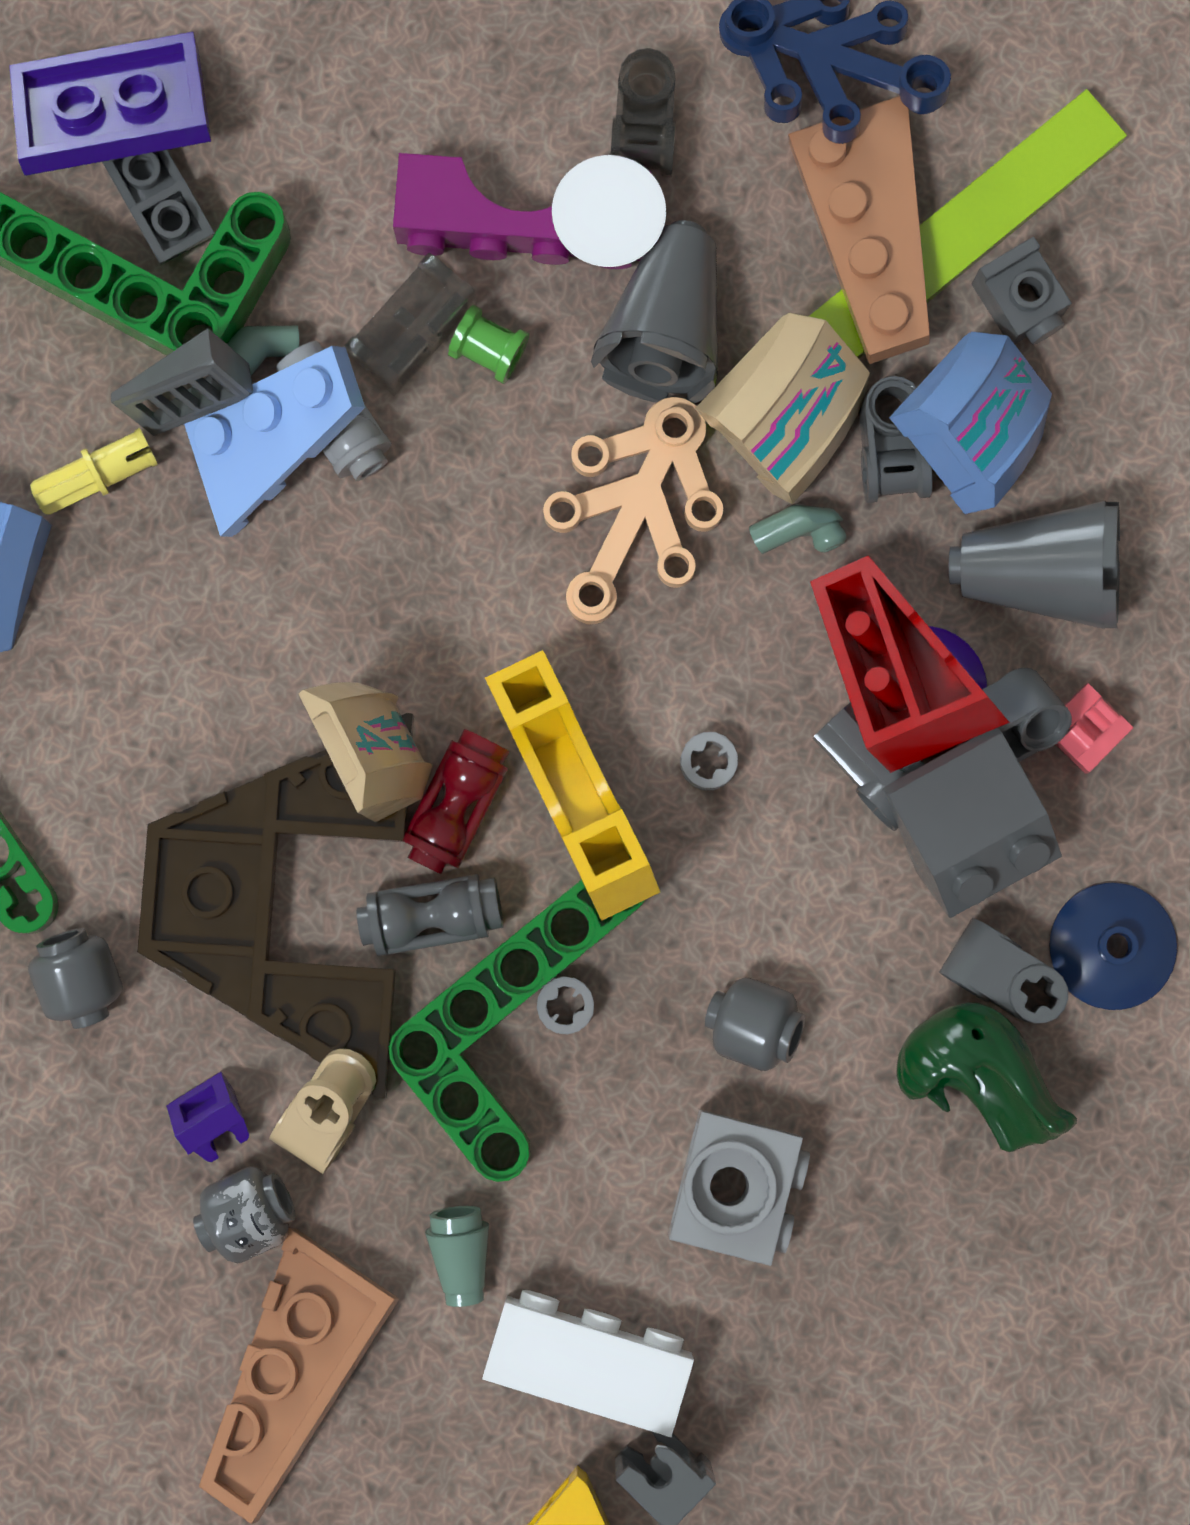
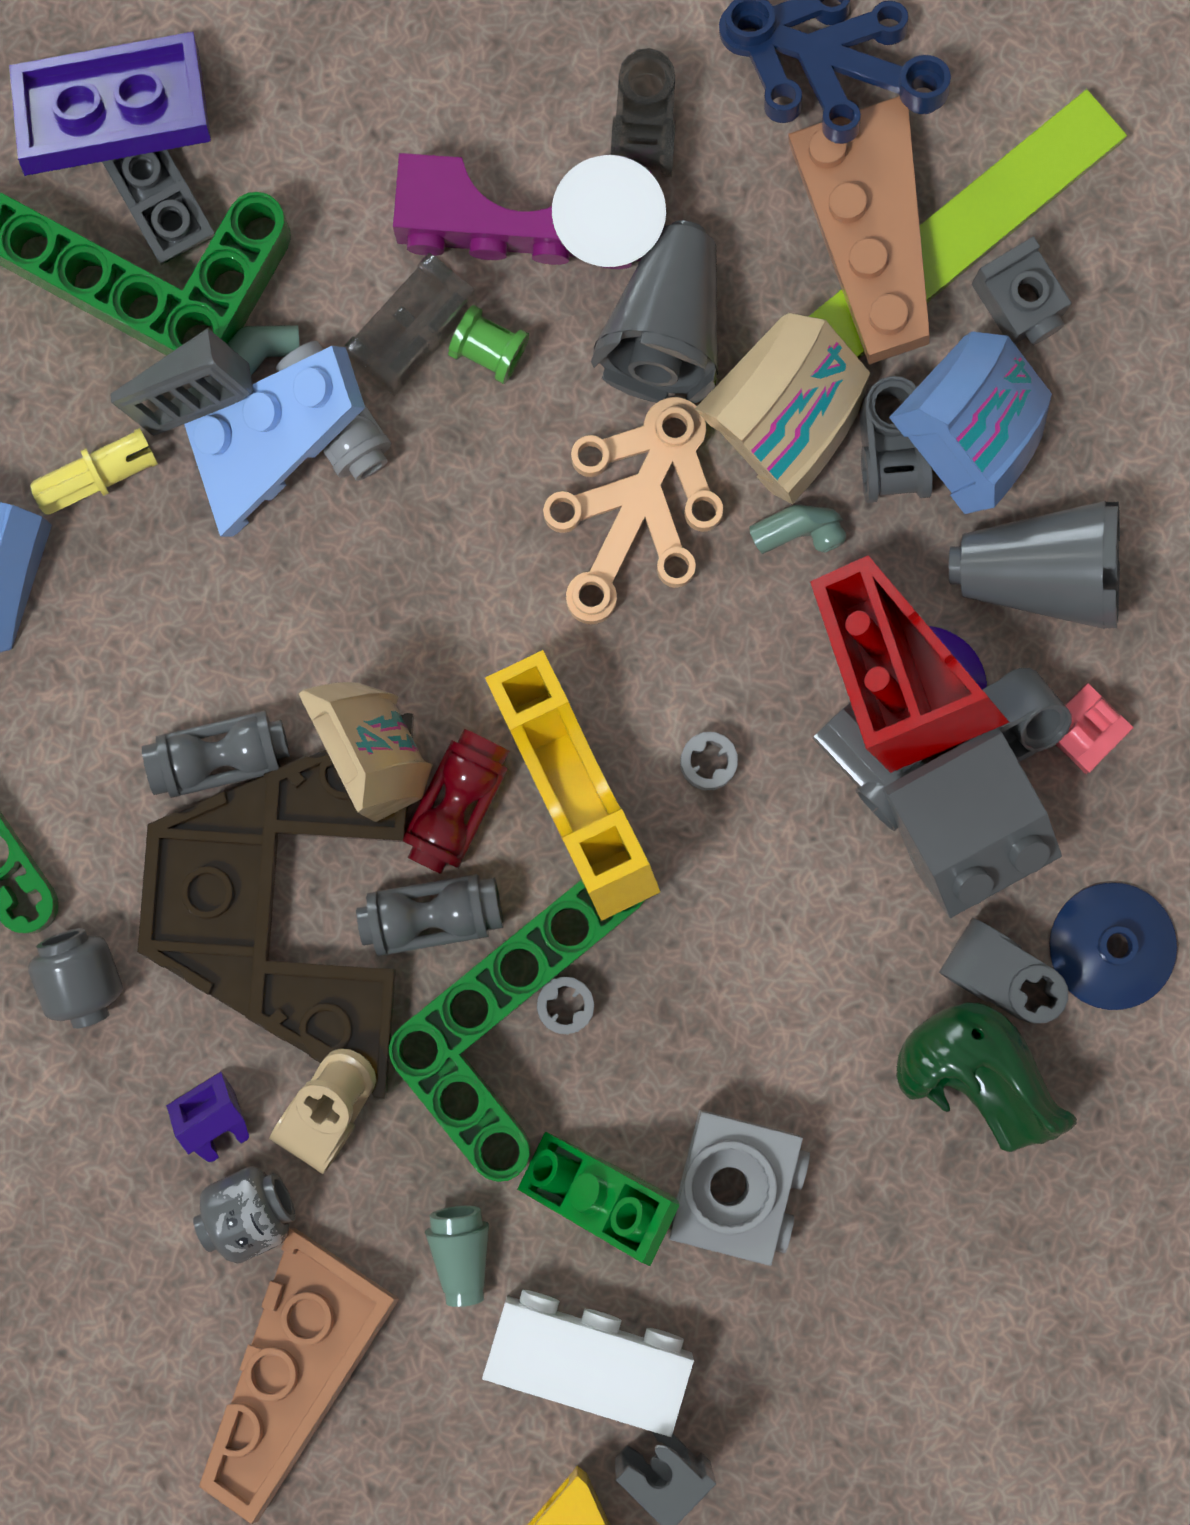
(183, 761): none -> dark grey piece
(600, 1197): none -> green slope
(755, 1024): dark grey head -> none

